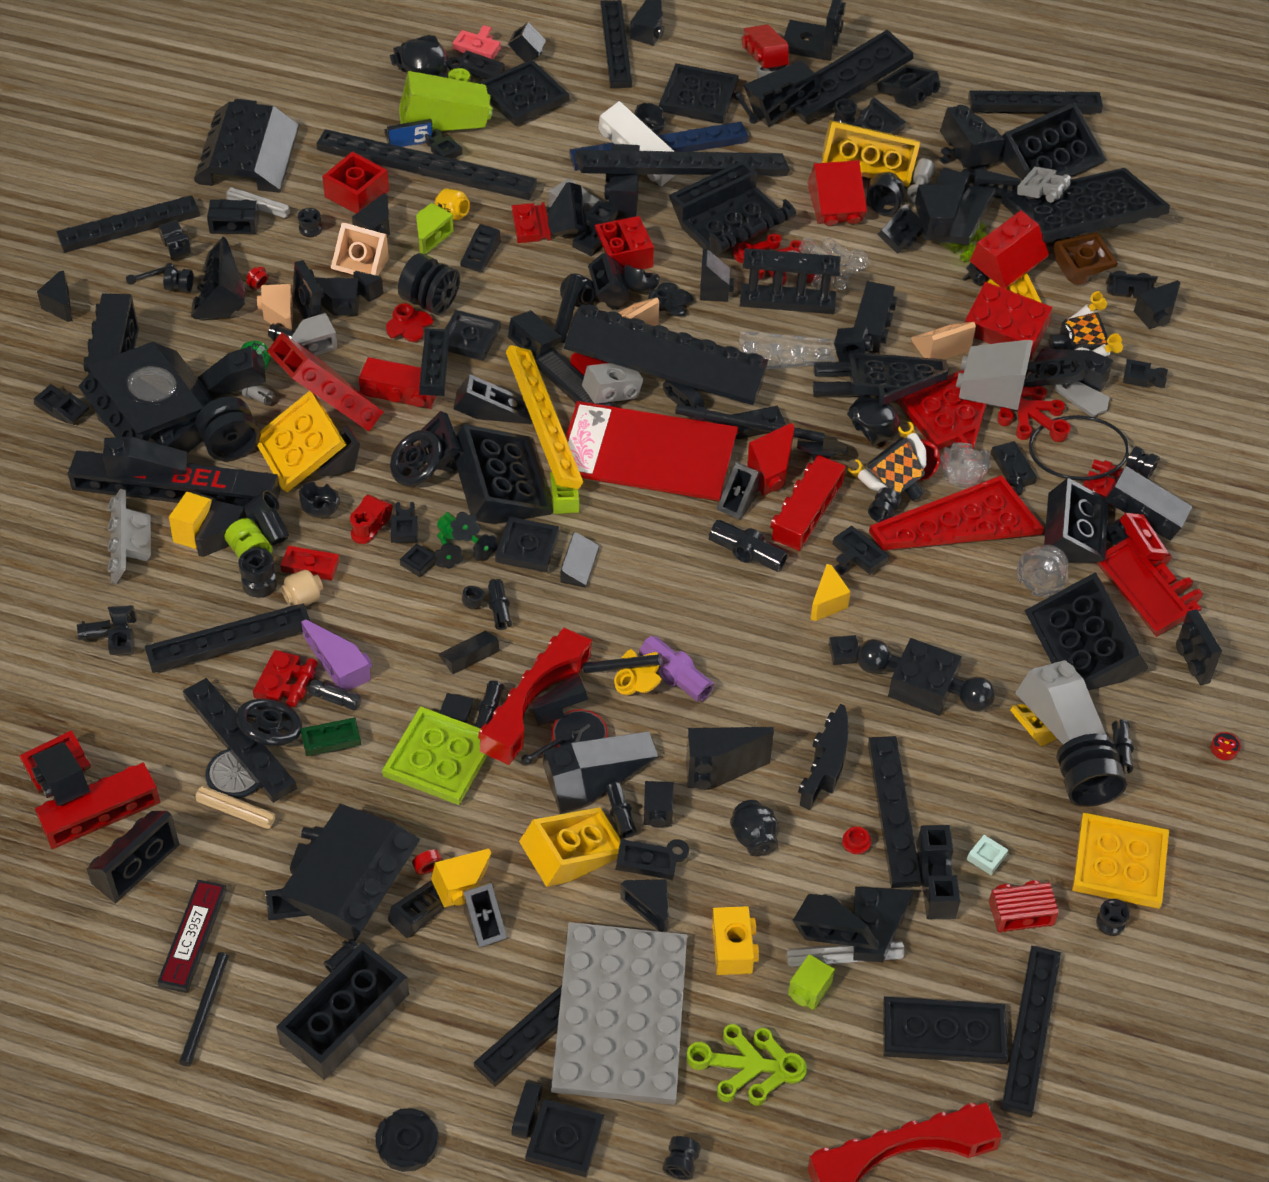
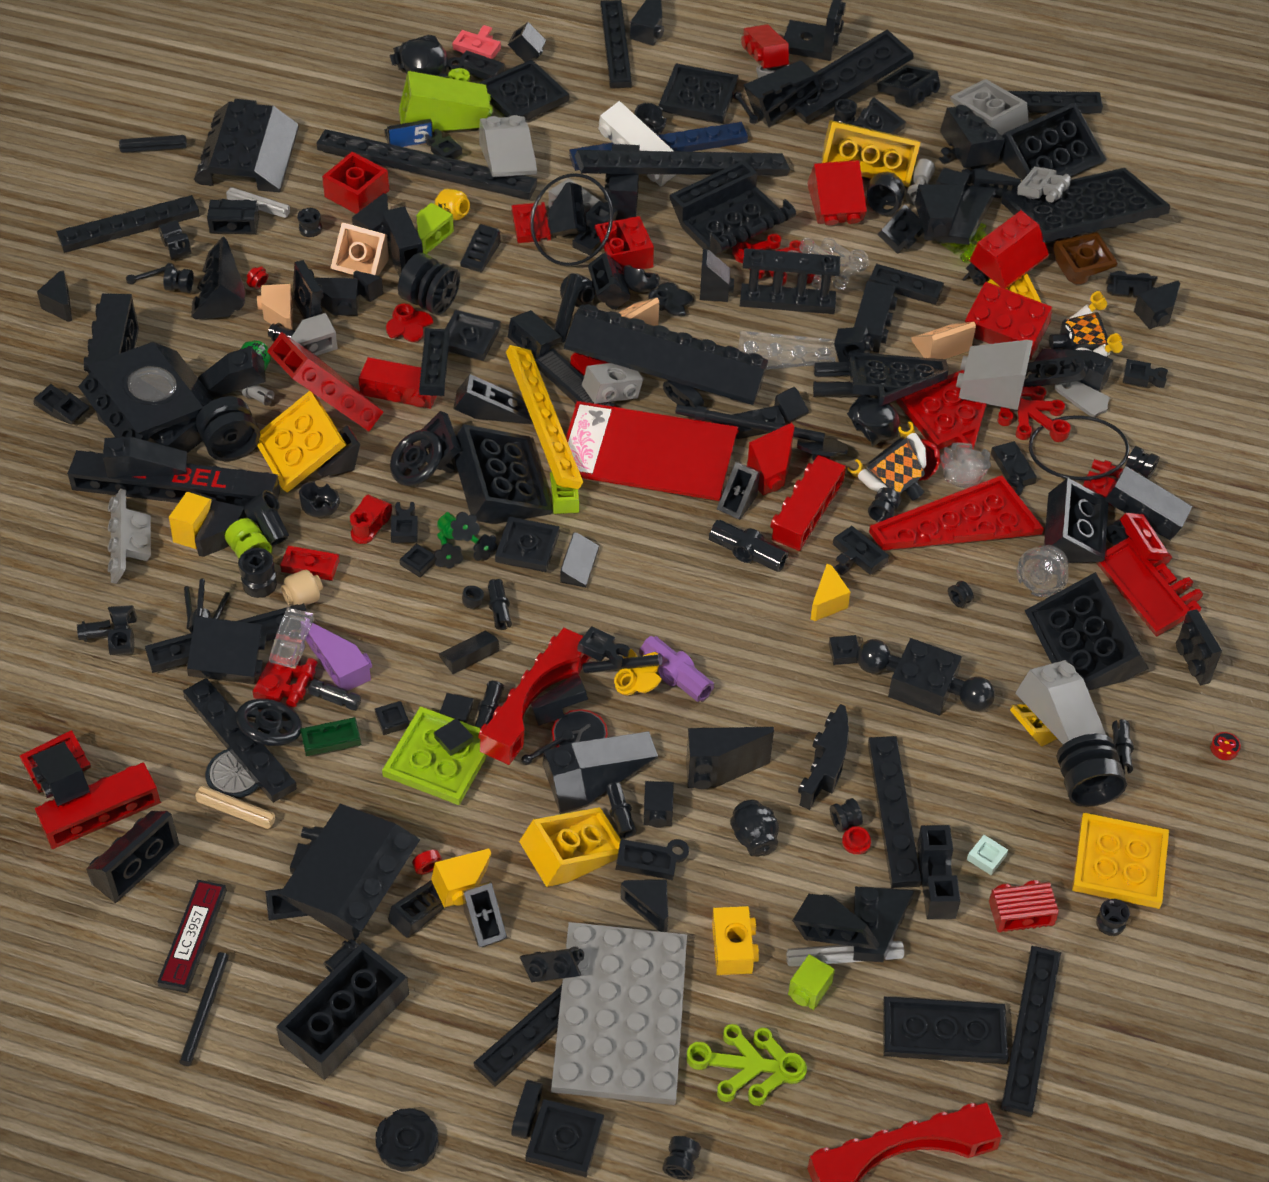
(153, 143): none -> black axle
(200, 611): none -> black plant
(226, 650): none -> black brick
(290, 637): none -> clear slope
(391, 717): none -> black tile
(401, 237): none -> black brick
(453, 737): none -> black tile
(507, 146): none -> light grey slope
(553, 964): none -> black hinge
(601, 645): none -> black plate
(609, 227): none -> black piece
(791, 404): none -> black slope
(846, 815): none -> black wheel
(908, 283): none -> black plate
(960, 593): none -> black bush
(994, 105): none -> light grey slope

